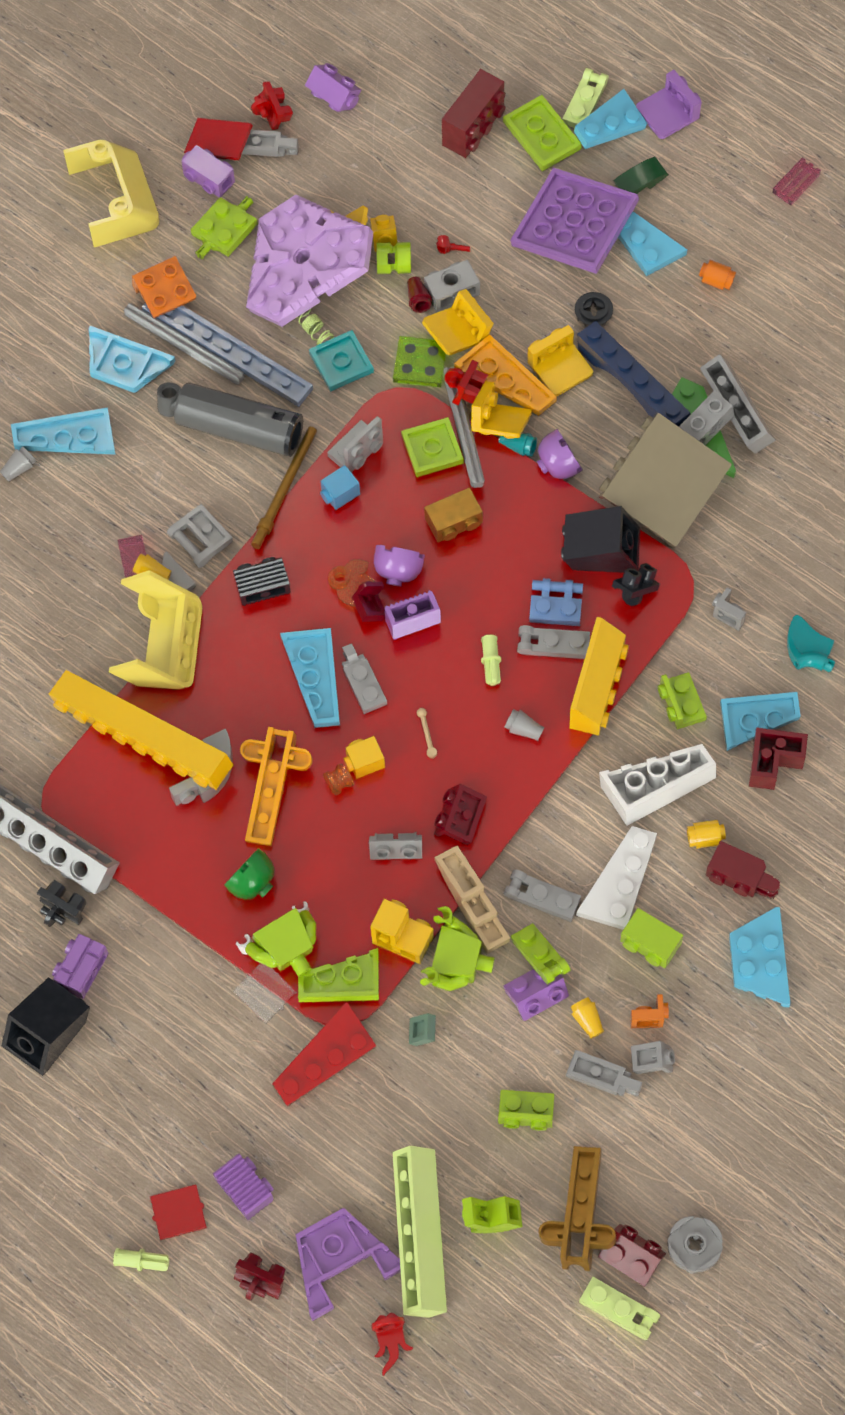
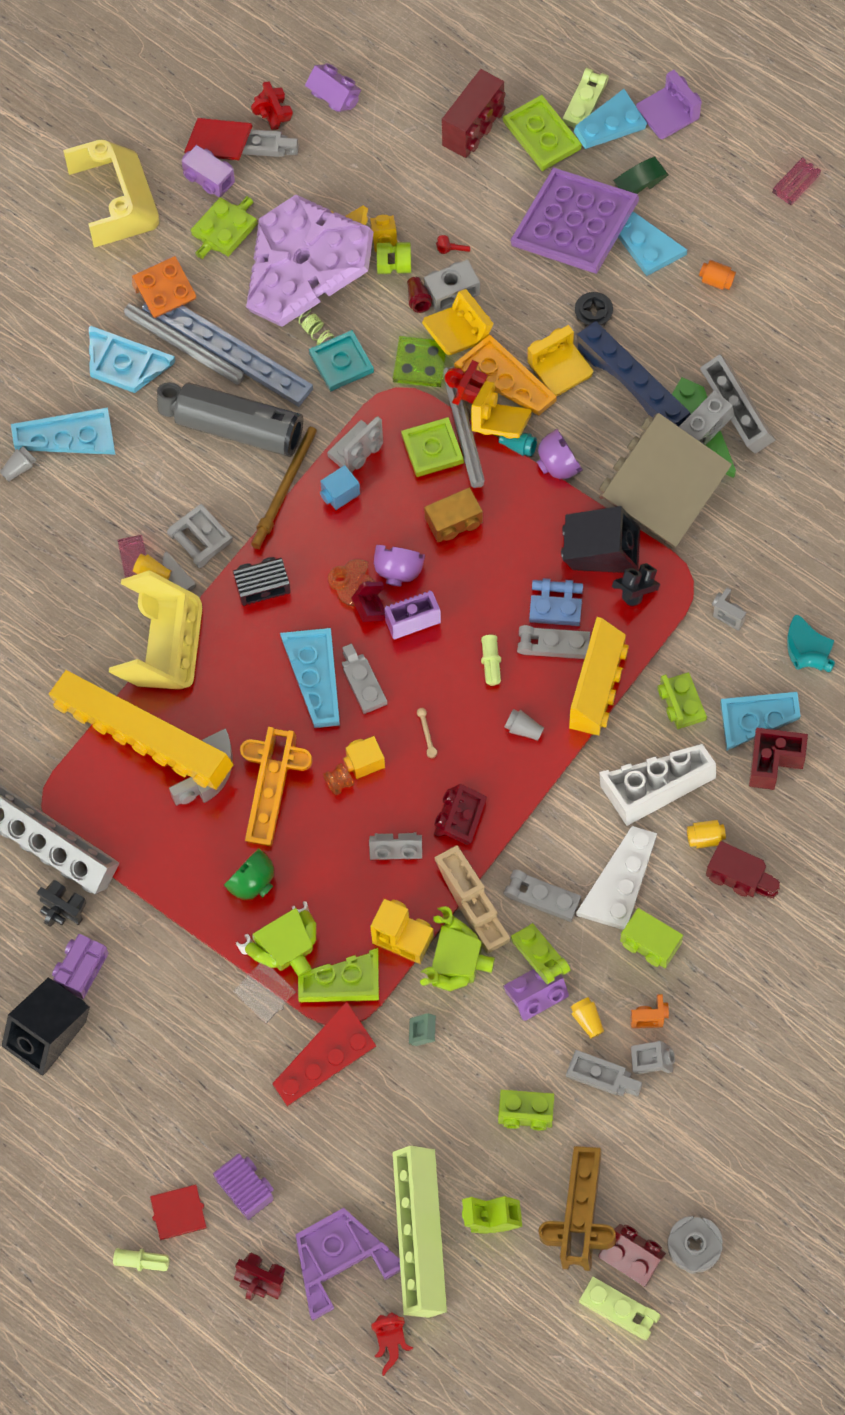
(760, 958): medium azure wing -> none

